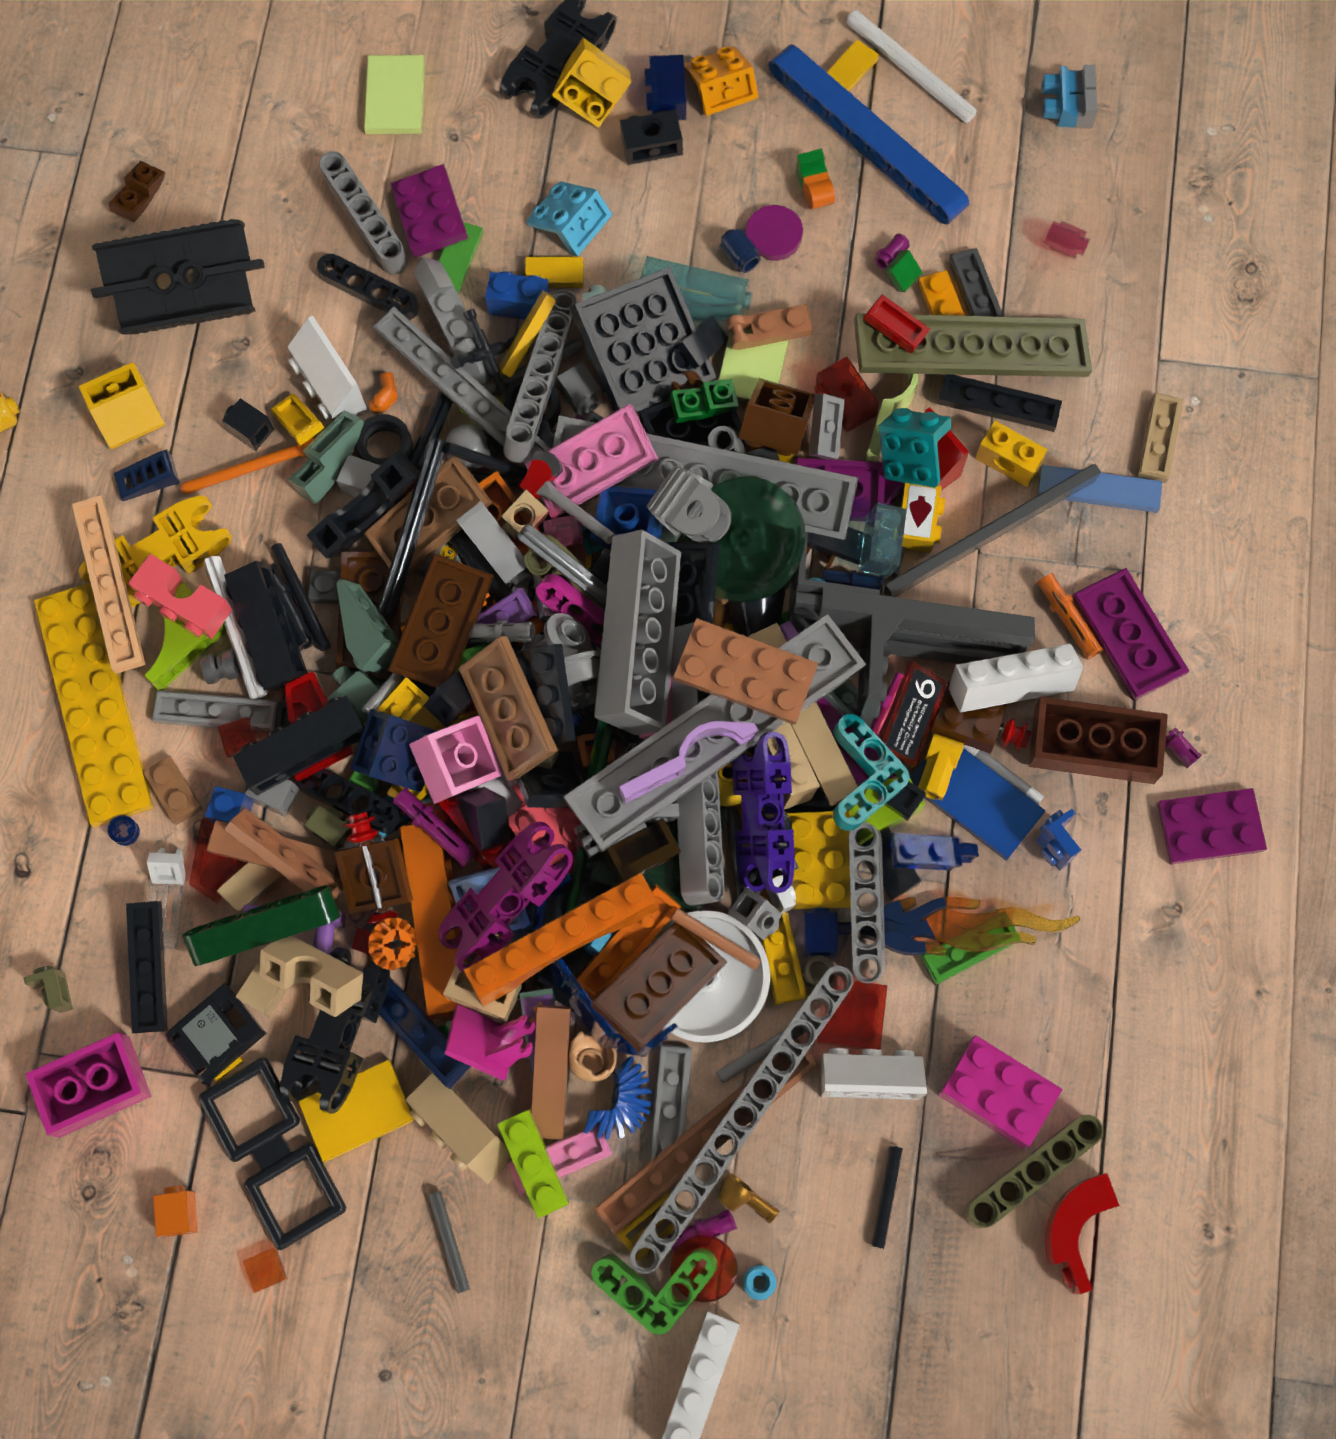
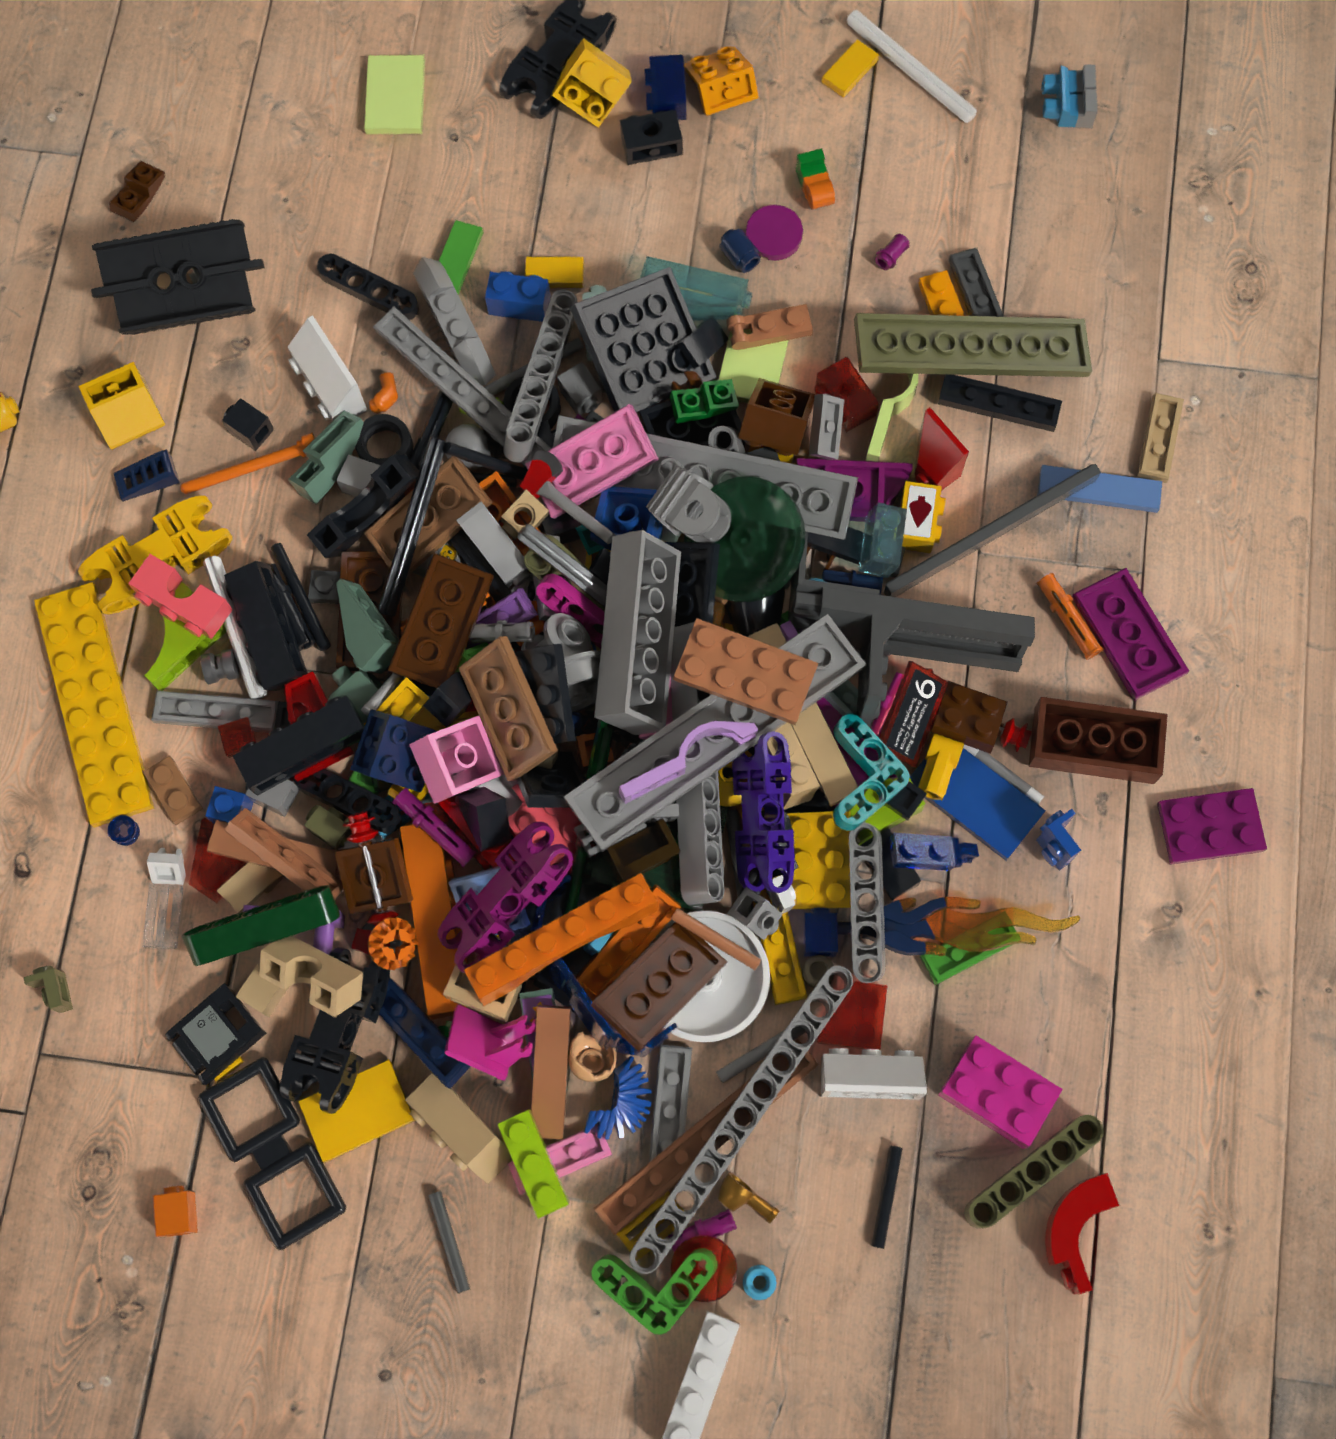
(88, 1085): dark pink brick -> none
(108, 584): light nougat plate -> none
(146, 967): black plate -> none
(265, 1270): clear orange tile -> none
(297, 419): yellow tile -> none
(369, 222): light grey beam -> none
(429, 211): magenta plate -> none
(484, 352): black piece -> none
(527, 334): yellow tile -> none
(565, 530): clear pink bracket -> none
(572, 213): medium azure bracket -> none
(869, 134): blue beam -> none
(896, 324): red tile -> none
(903, 270): green tile -> none
(911, 447): teal bracket -> none
(1011, 453): yellow brick -> none
(1015, 677): white brick -> none
(1067, 239): clear pink brick -> none
(1181, 747): magenta pin -> none

